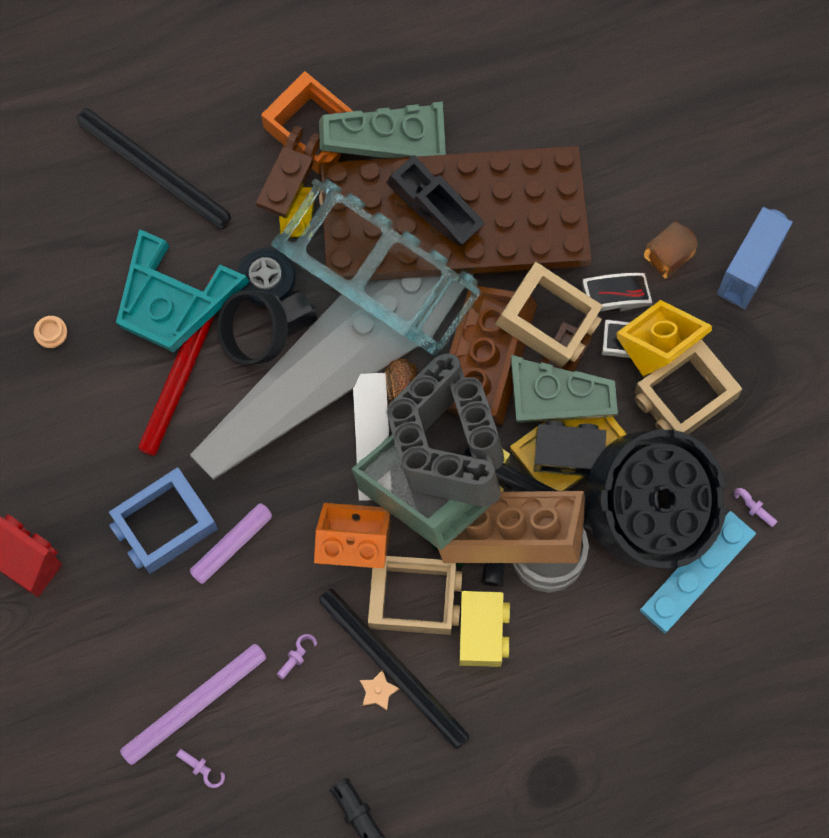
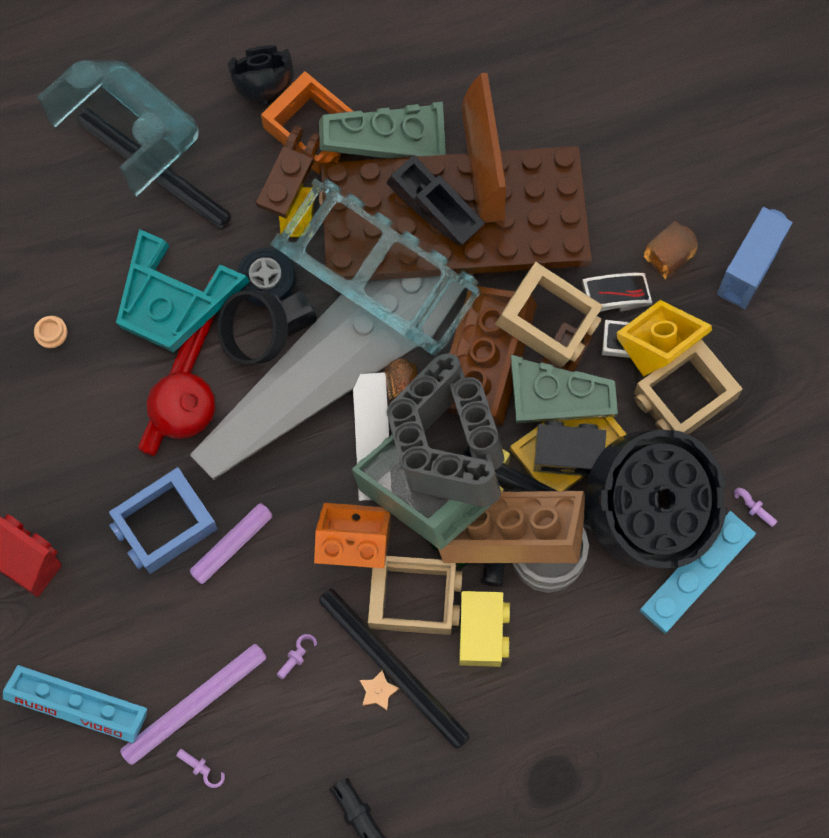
(75, 703): none -> medium azure plate
(162, 125): none -> clear light blue windscreen
(181, 405): none -> red cylinder
(262, 73): none -> black cylinder
(484, 151): none -> dark orange slope

